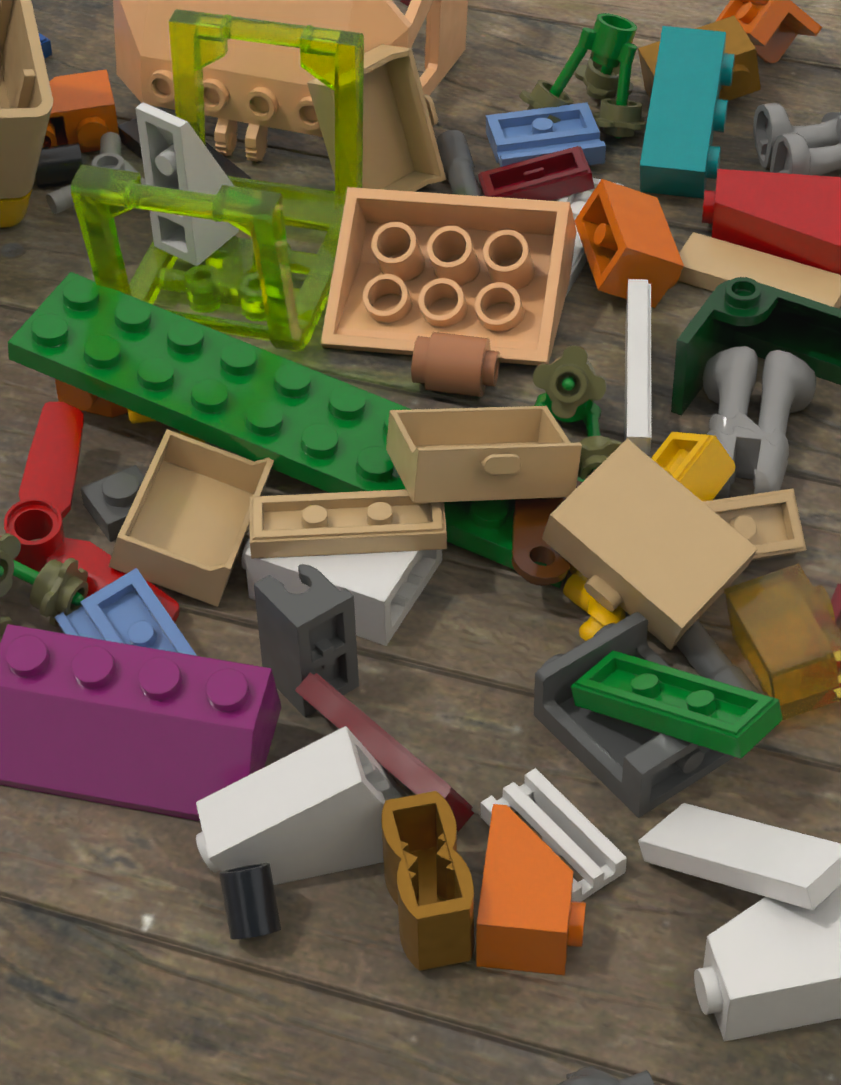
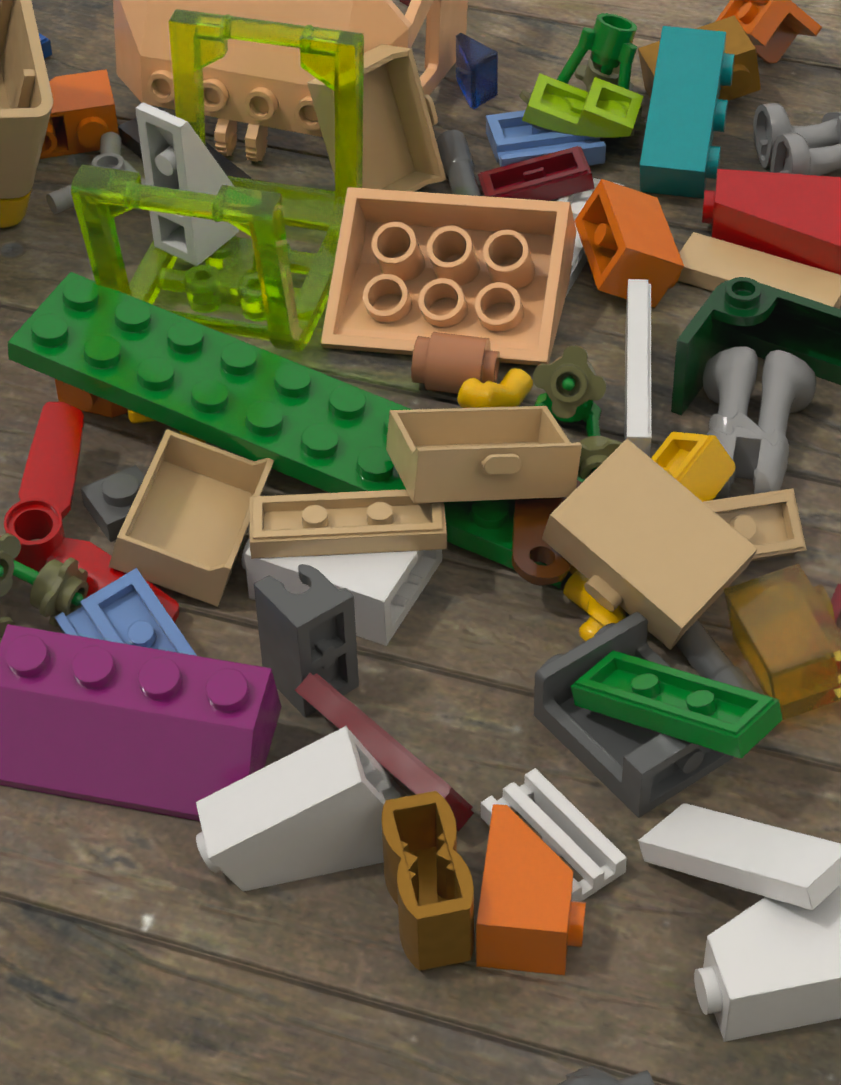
(58, 164): black hinge -> none
(250, 901): black hinge -> none
(476, 70): none -> clear blue slope
(507, 393): none -> yellow arm
(601, 112): none -> lime slope

